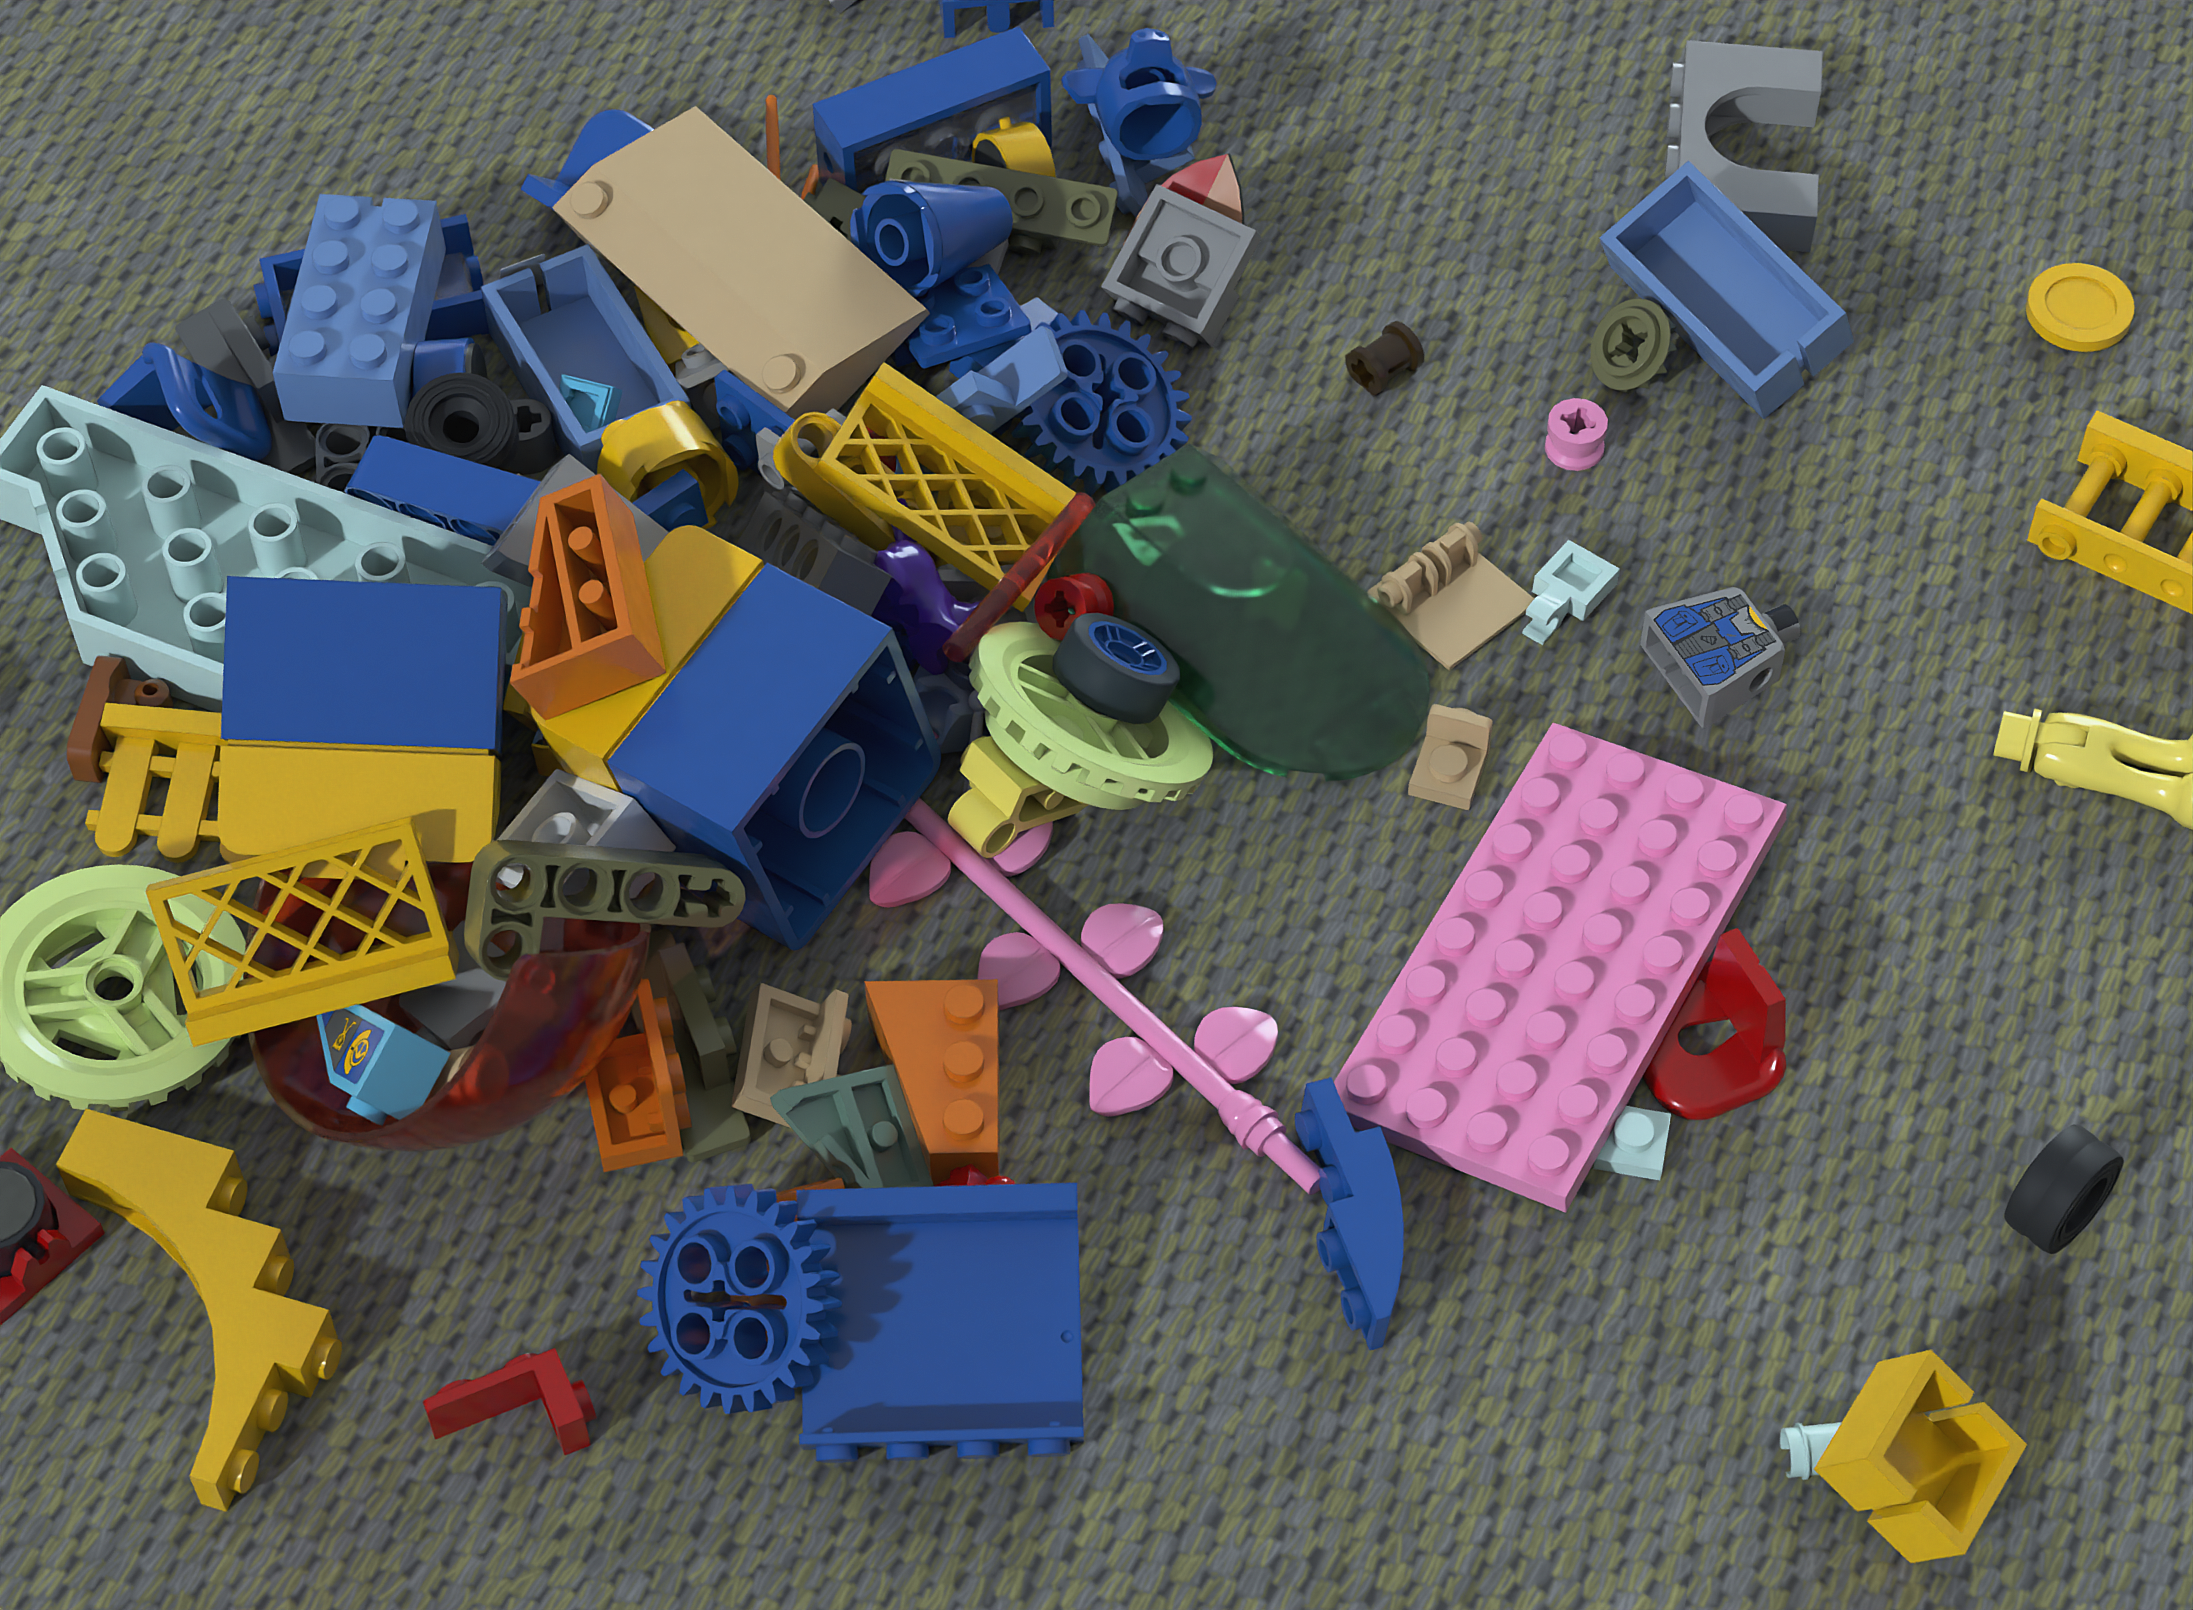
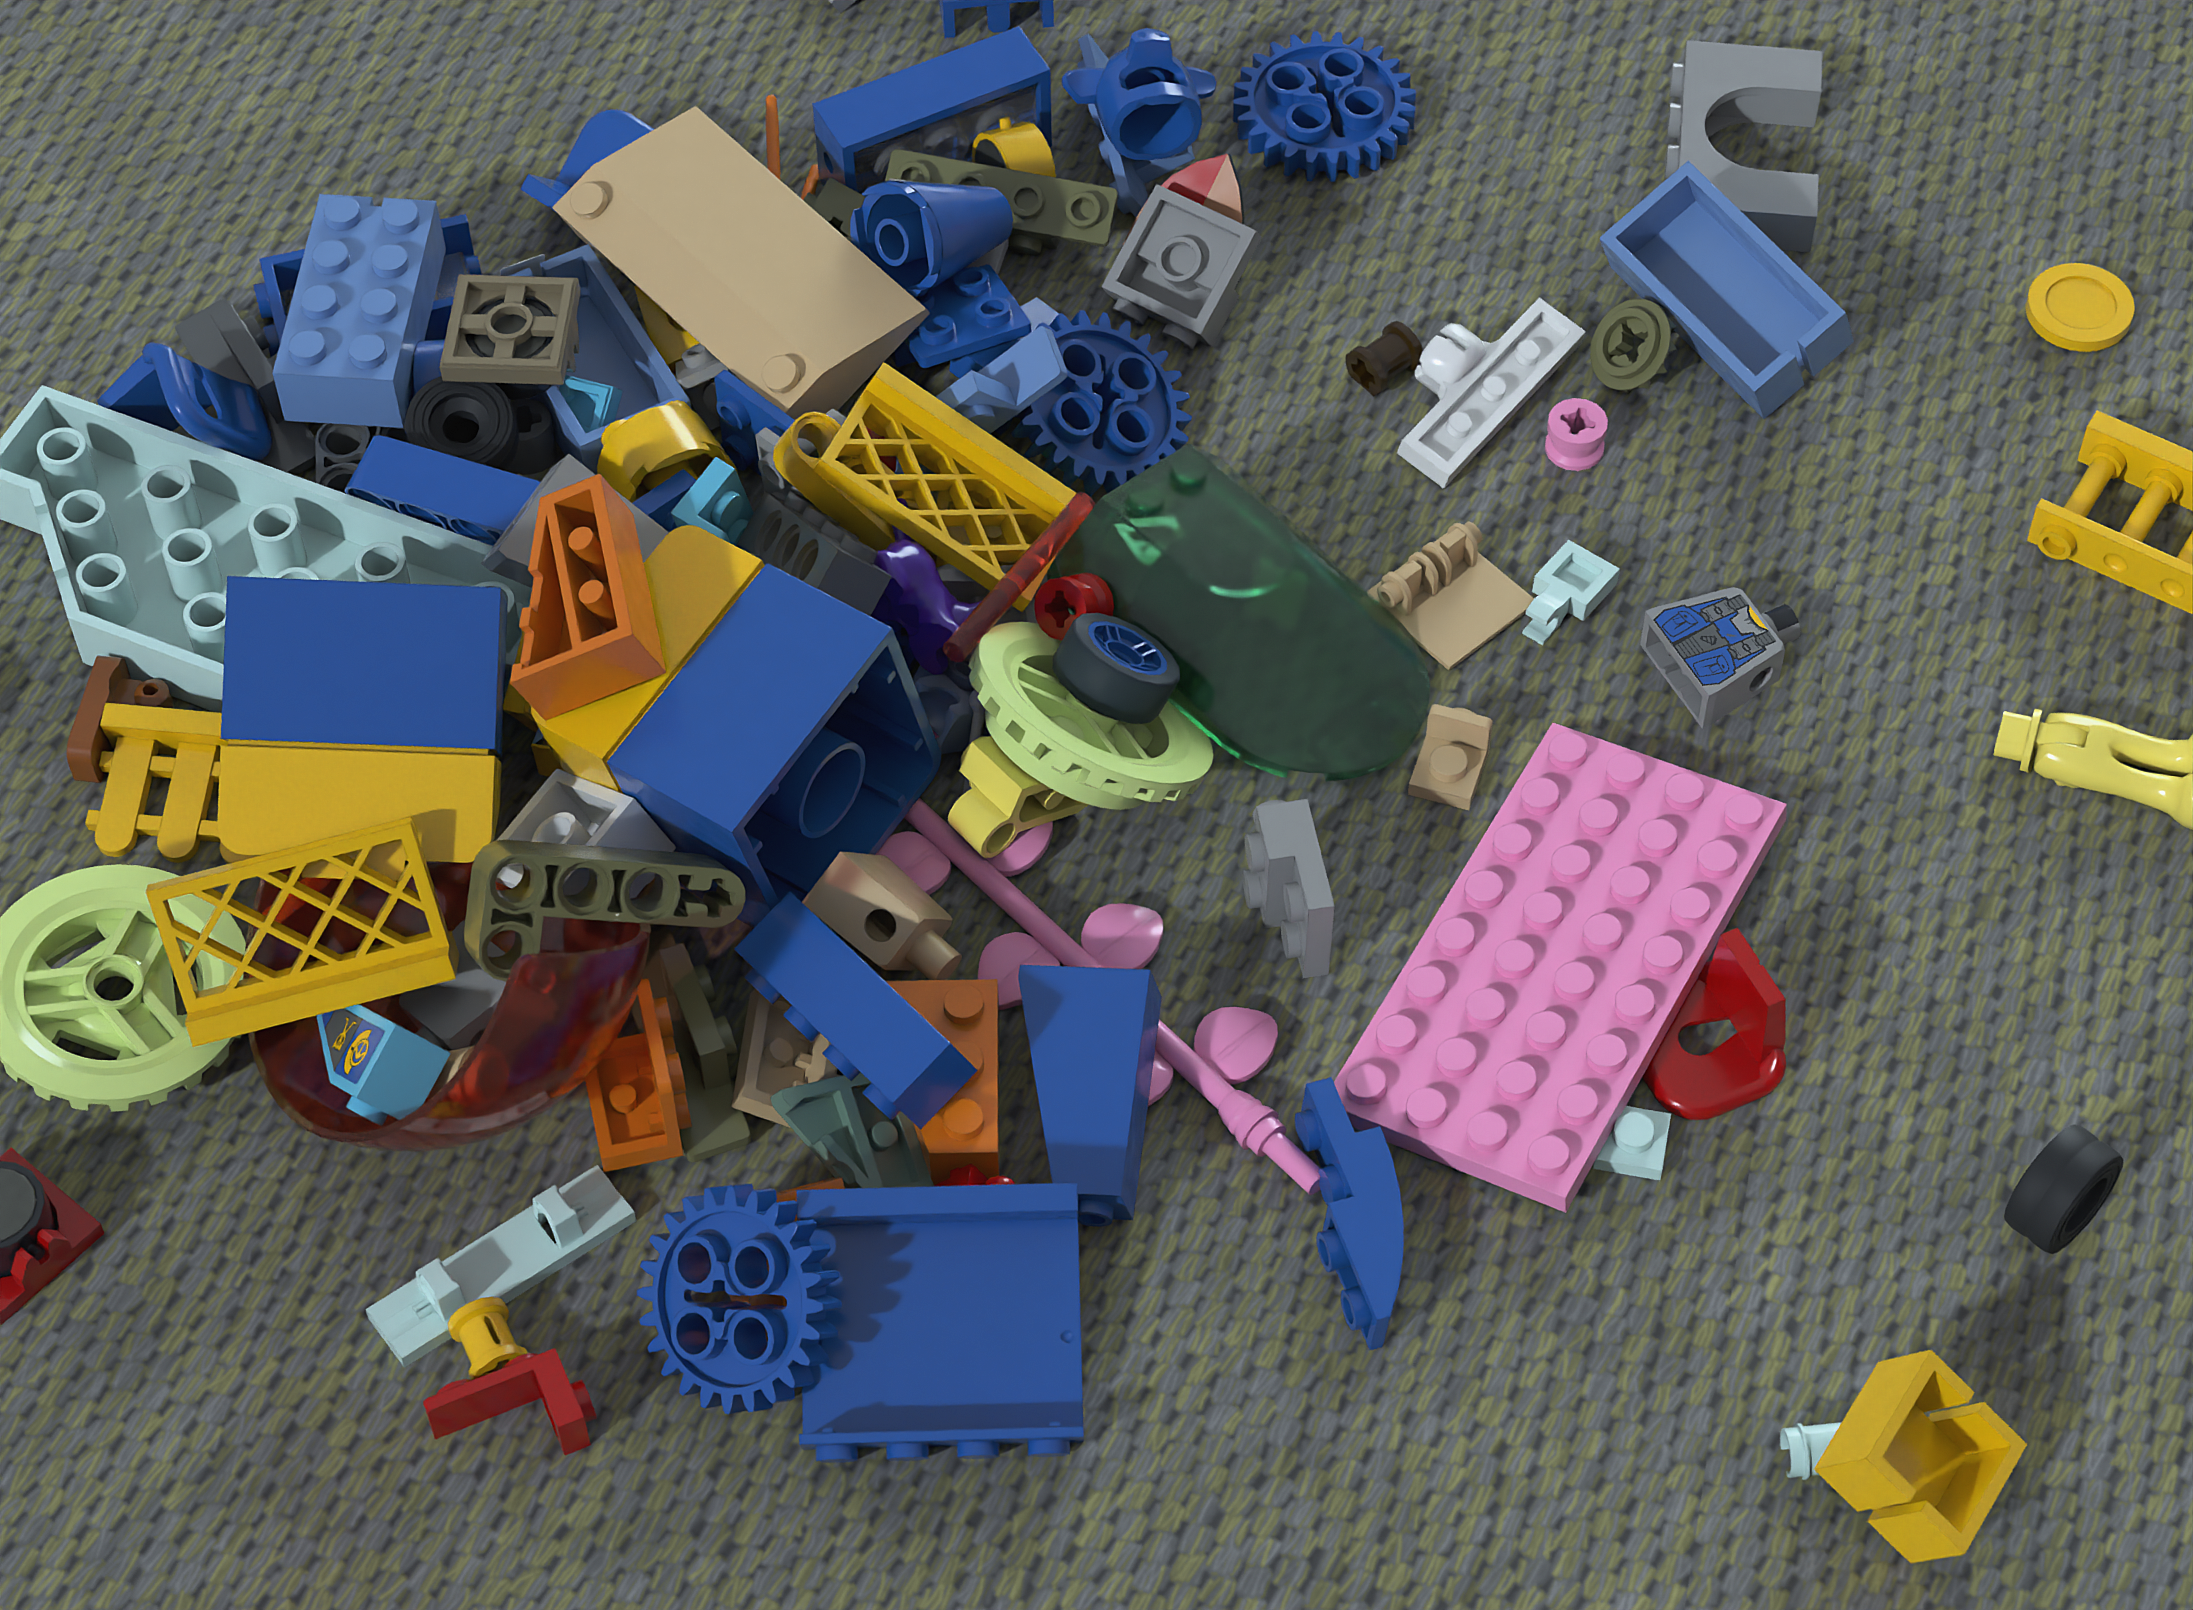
(262, 1342): yellow arch -> none
(484, 1335): none -> yellow bush
(501, 1262): none -> light aqua hinge
(507, 334): none -> dark tan piece
(716, 503): none -> medium azure bracket
(855, 1010): none -> blue brick
(884, 915): none -> tan torso
(1093, 1075): none -> blue slope
(1290, 882): none -> light grey plate
(1292, 122): none -> blue gear
(1483, 386): none -> white plate

